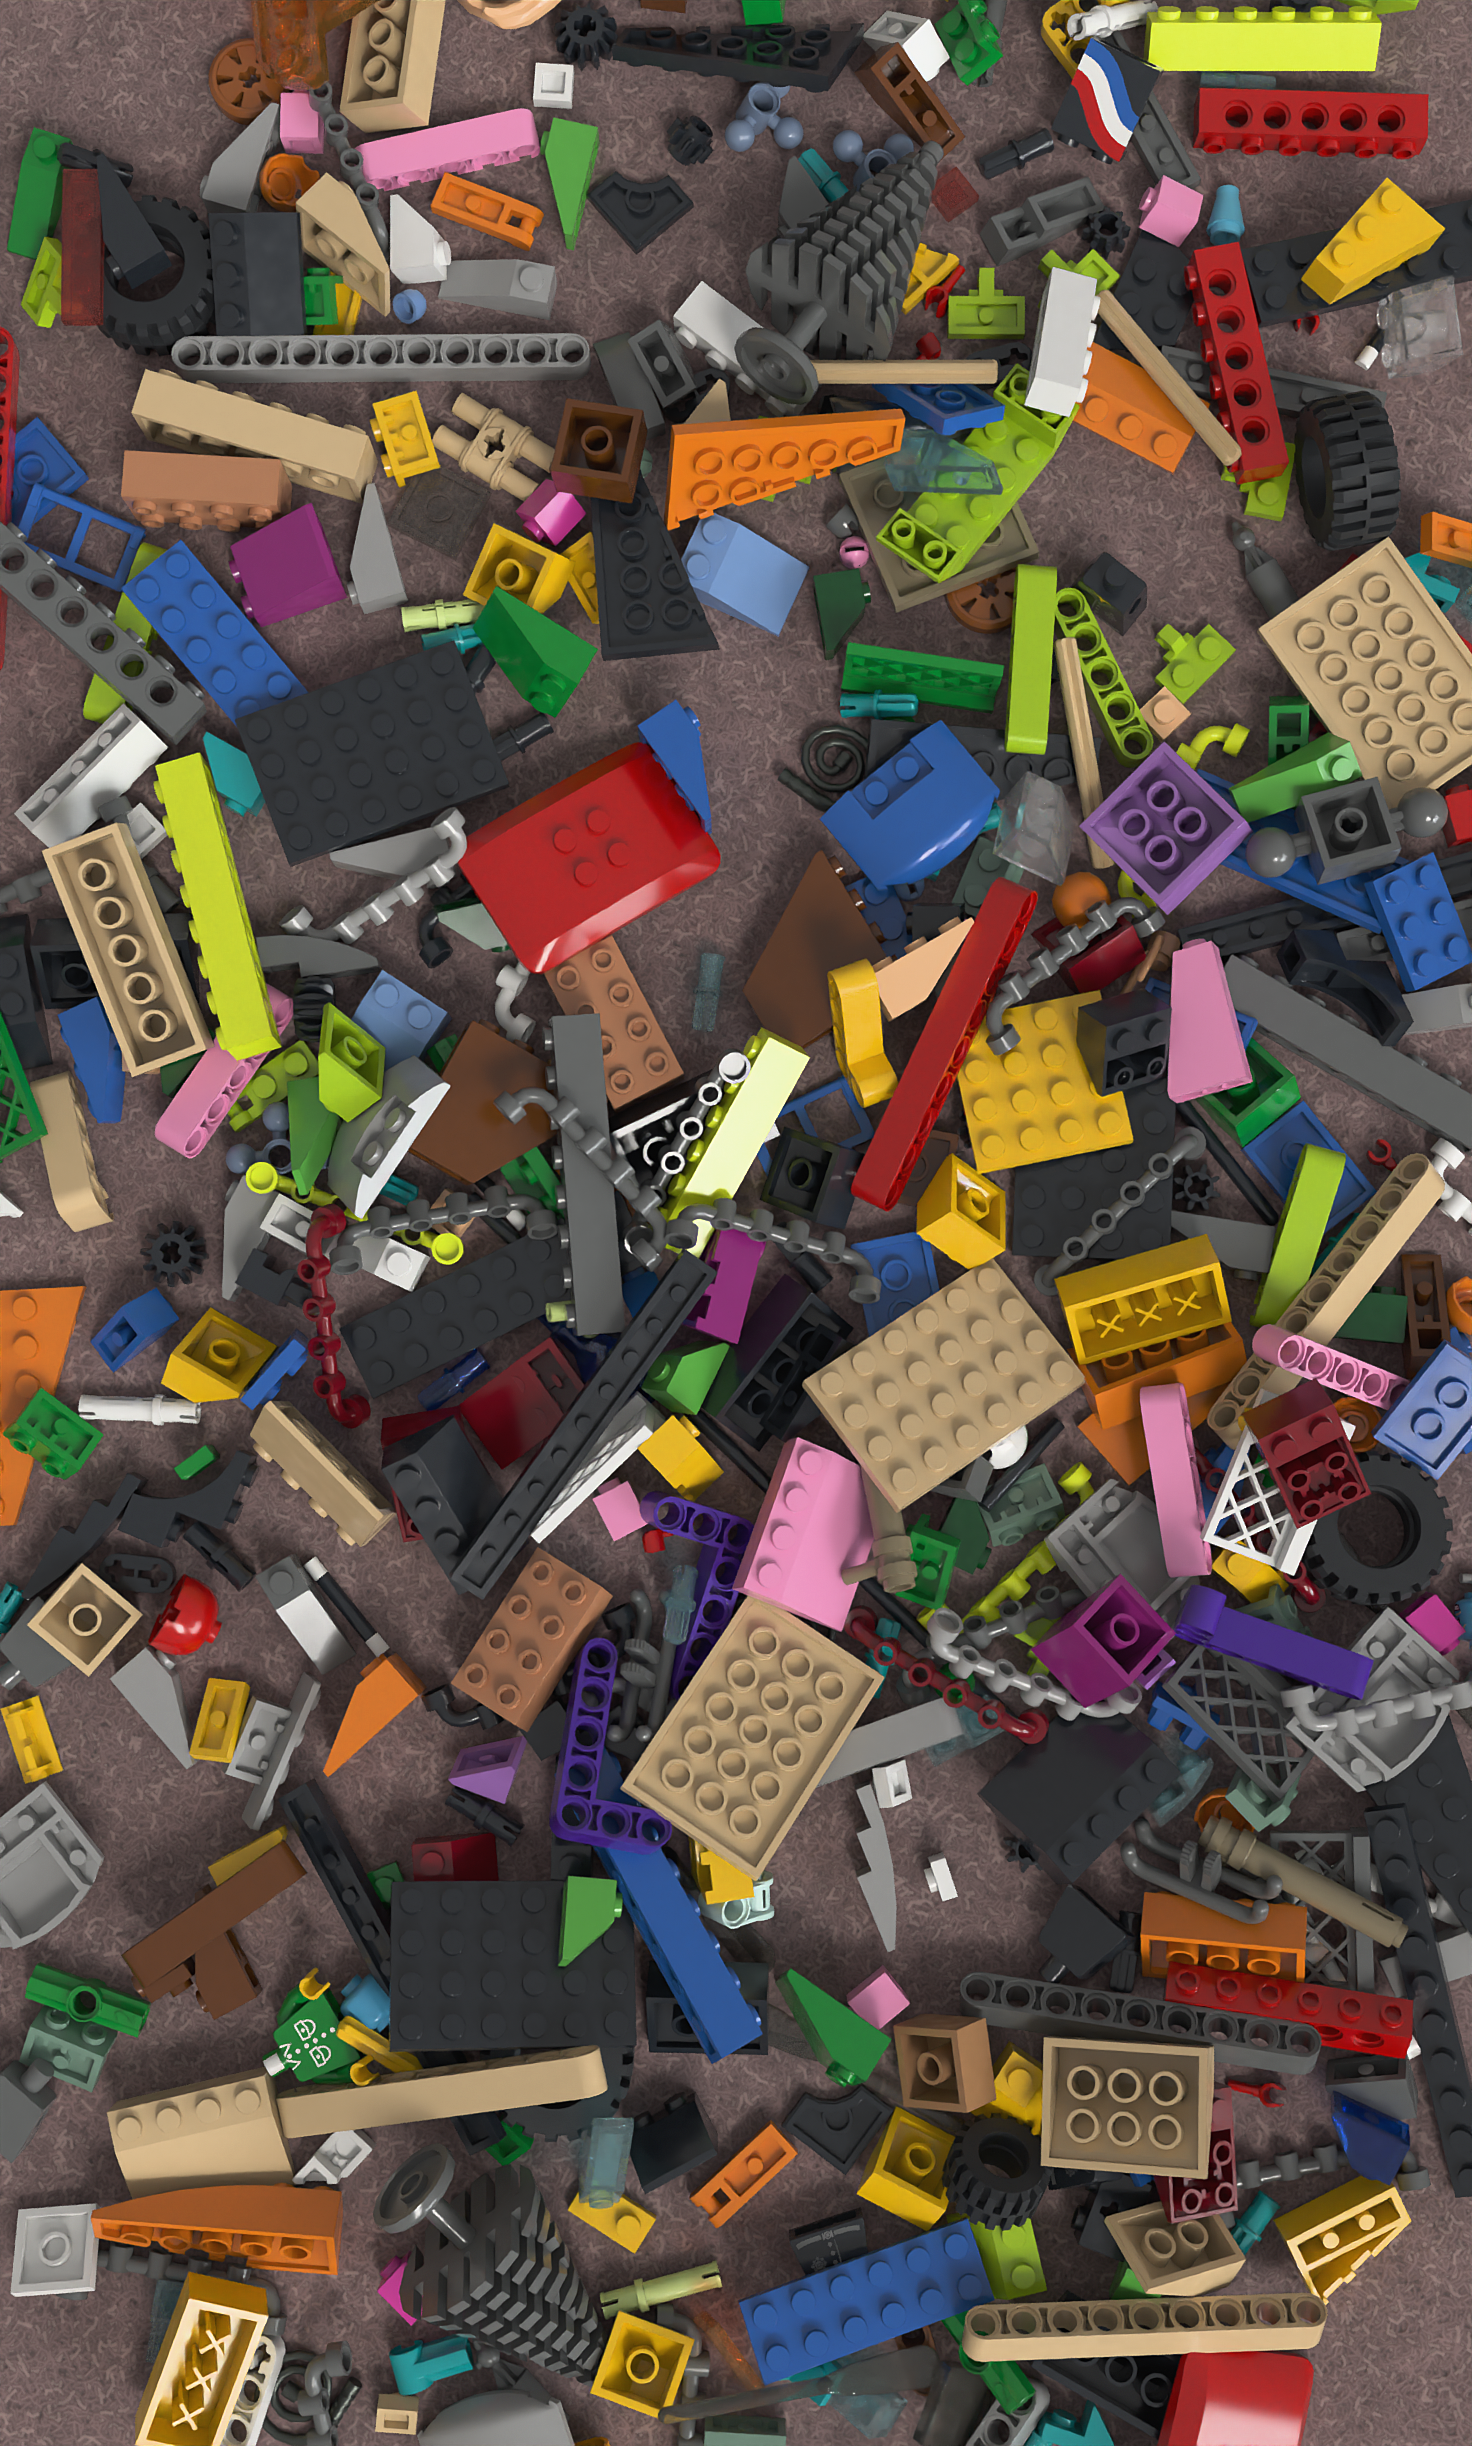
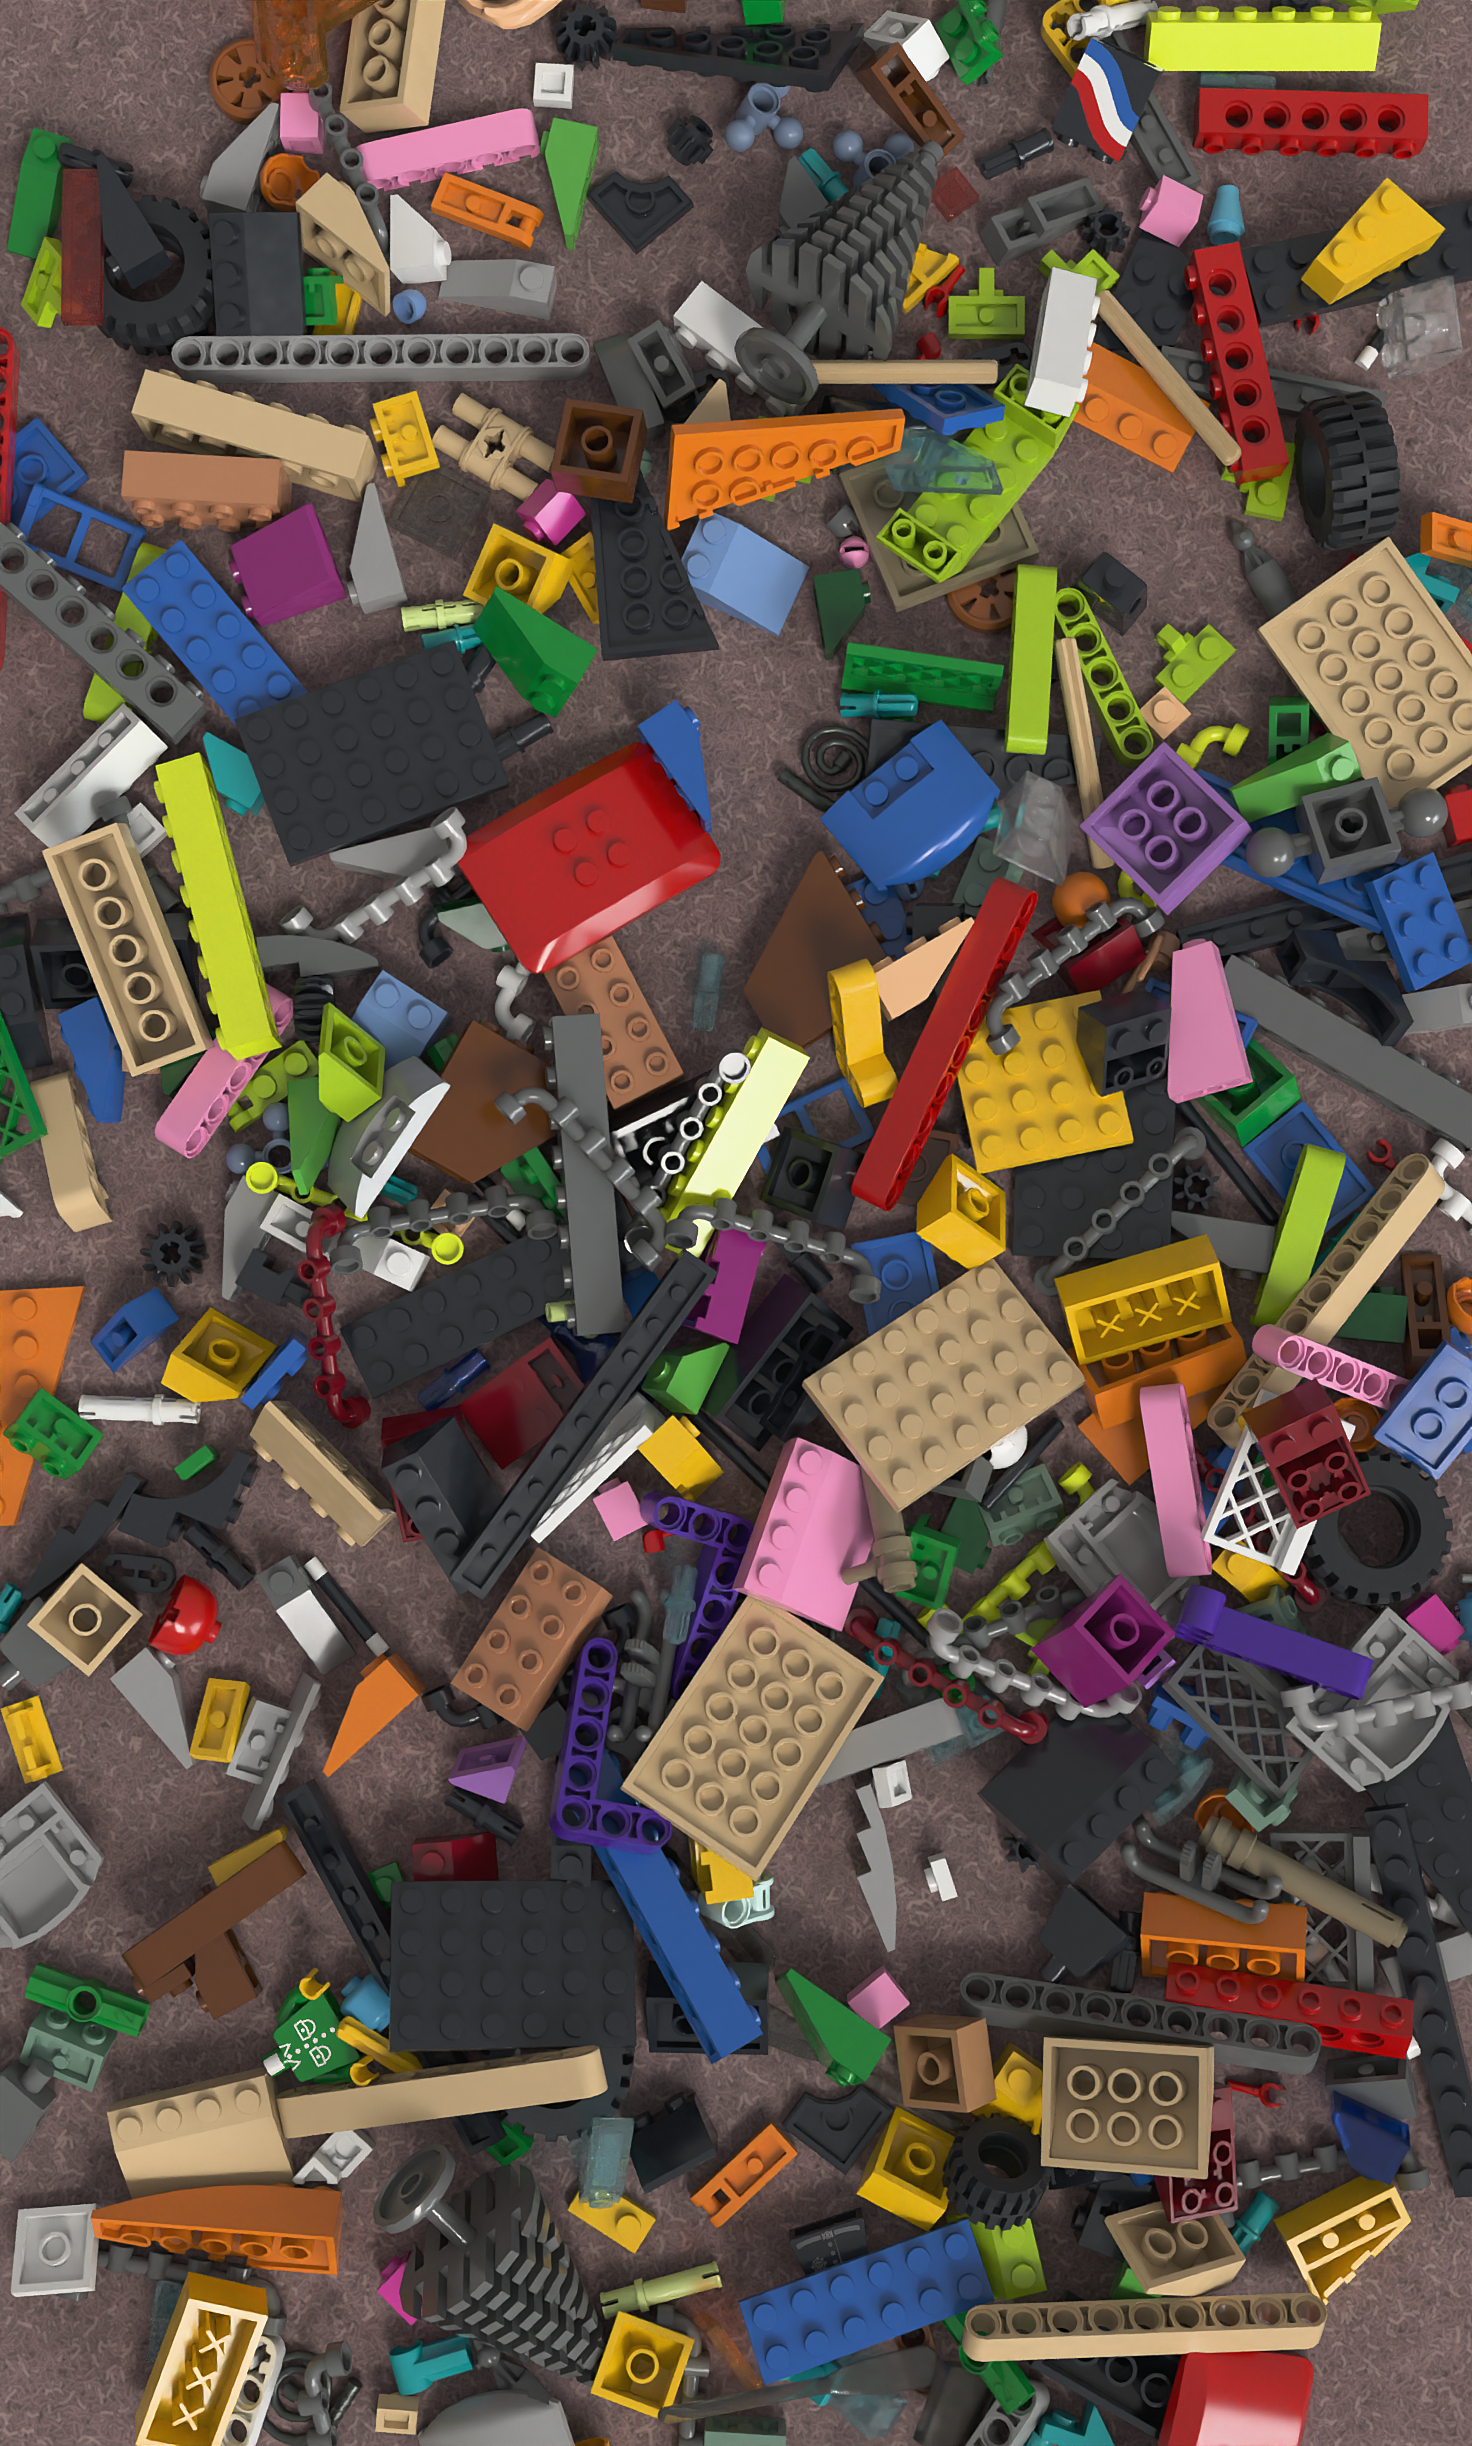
(586, 1914): bright green slope -> none

